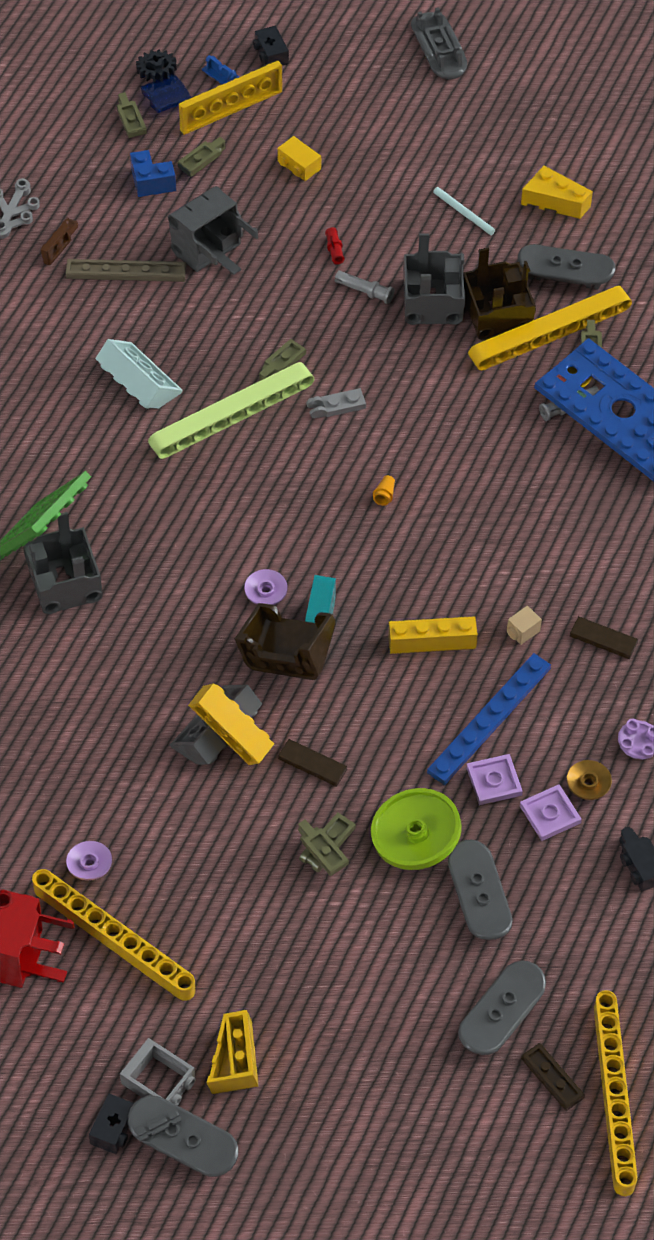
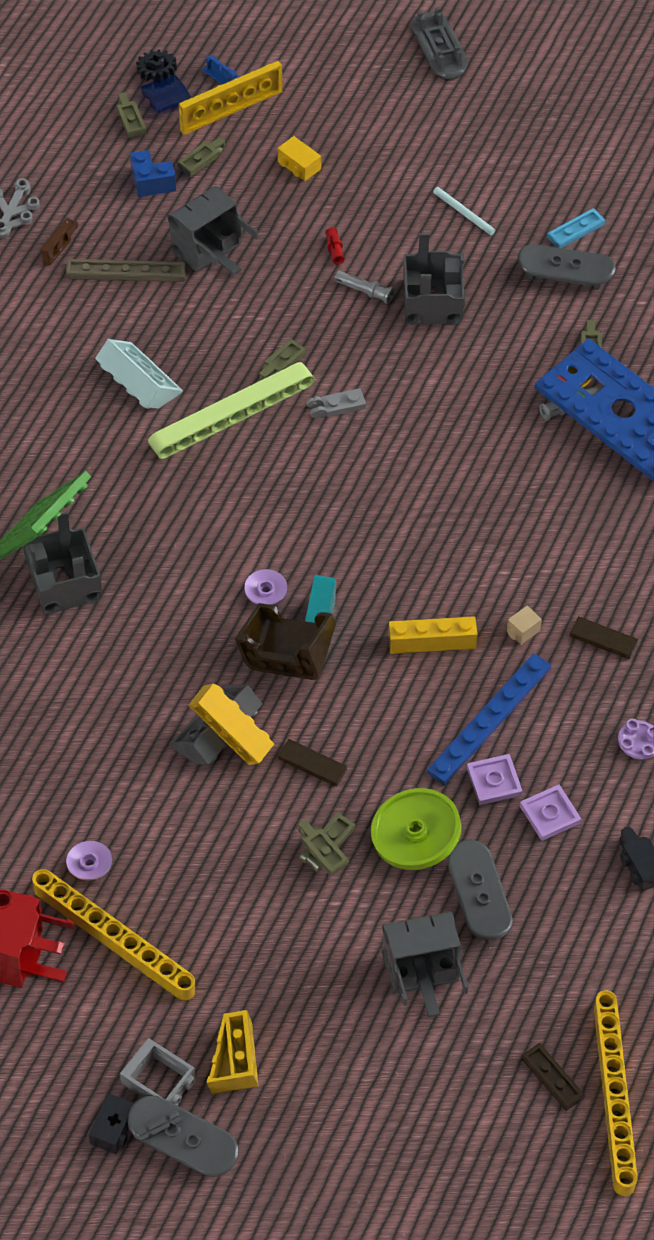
(271, 46): black brick -> none
(384, 491): light orange cone -> none
(419, 952): none -> dark grey piece
(502, 1008): dark grey piece -> none
(506, 288): dark brown piece -> none
(549, 328): yellow beam -> none
(557, 193): yellow wedge -> none
(576, 228): none -> medium azure tile
(591, 772): pearl gold dish -> none

